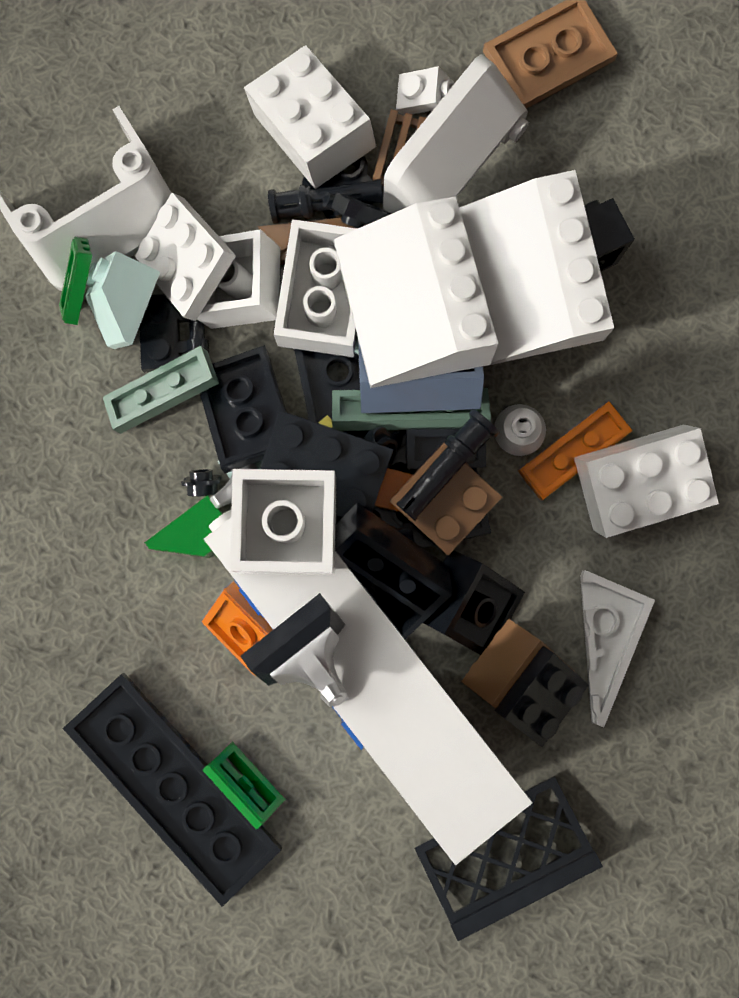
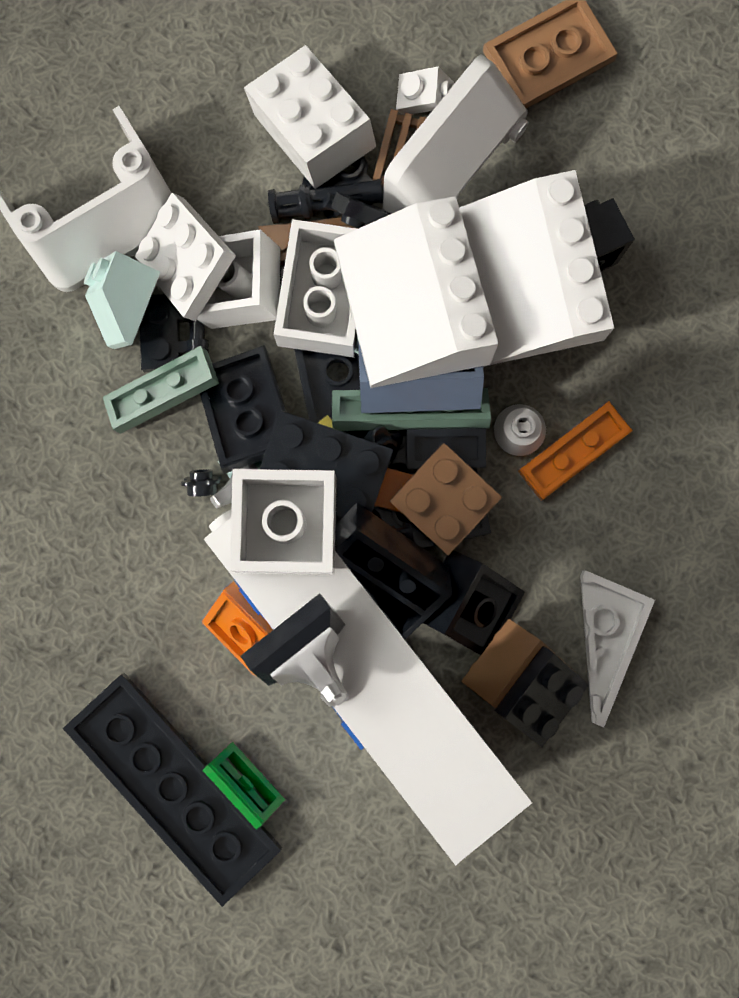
(75, 280): green tile -> none
(188, 531): green slope -> none
(459, 450): black pin -> none
(524, 890): black fence -> none
(646, 480): white brick -> none

